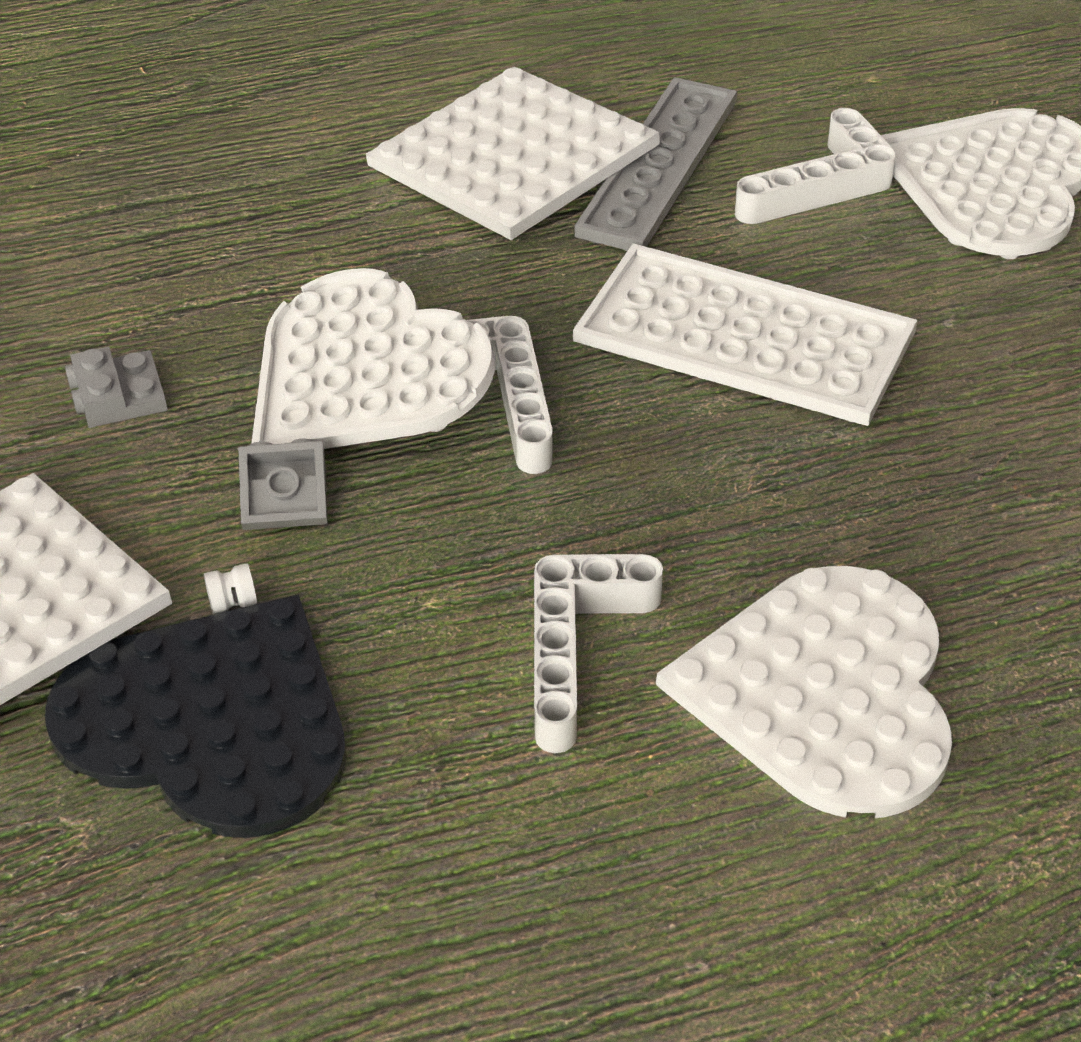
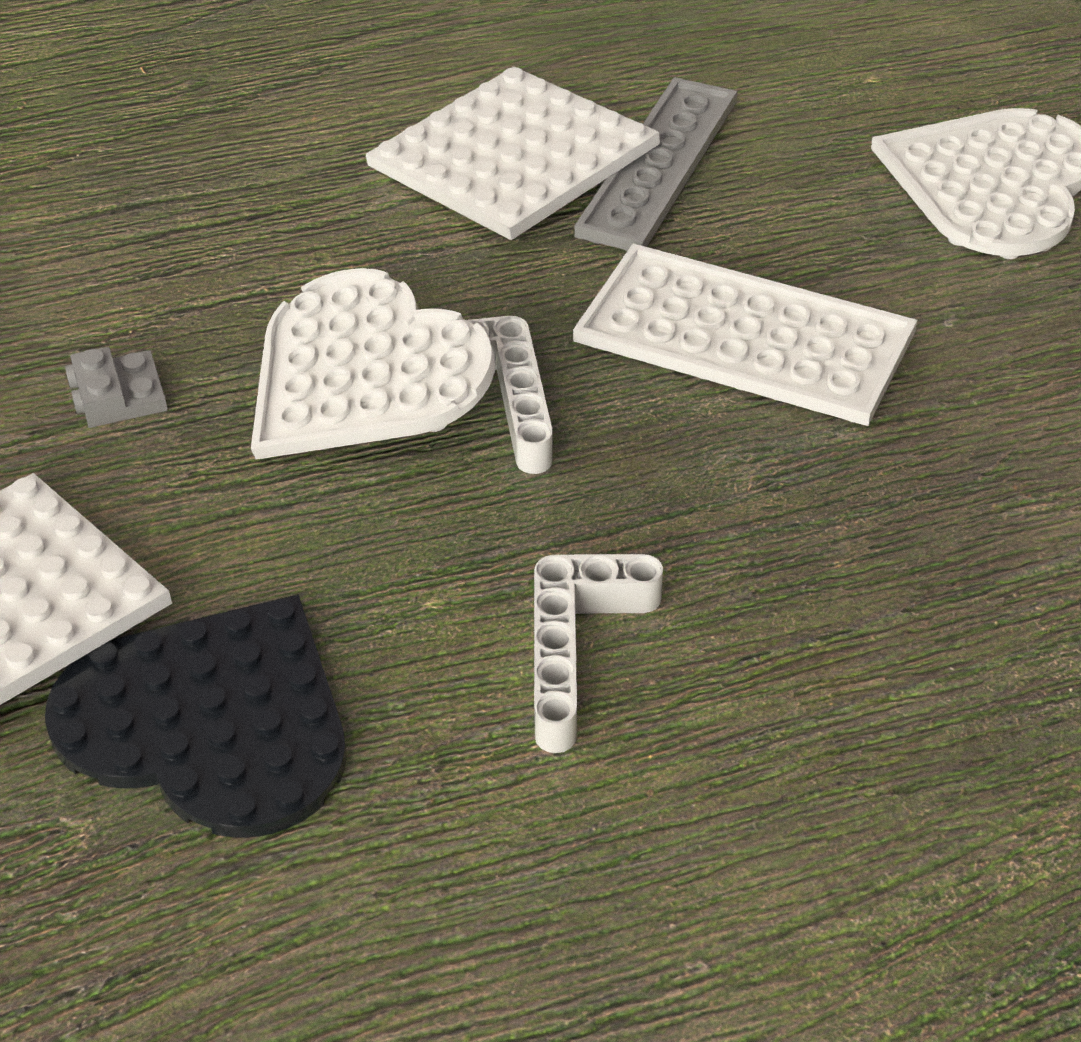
(220, 592): white wheel -> none
(282, 484): light grey plate -> none
(826, 690): white plate -> none
(859, 167): white beam -> none

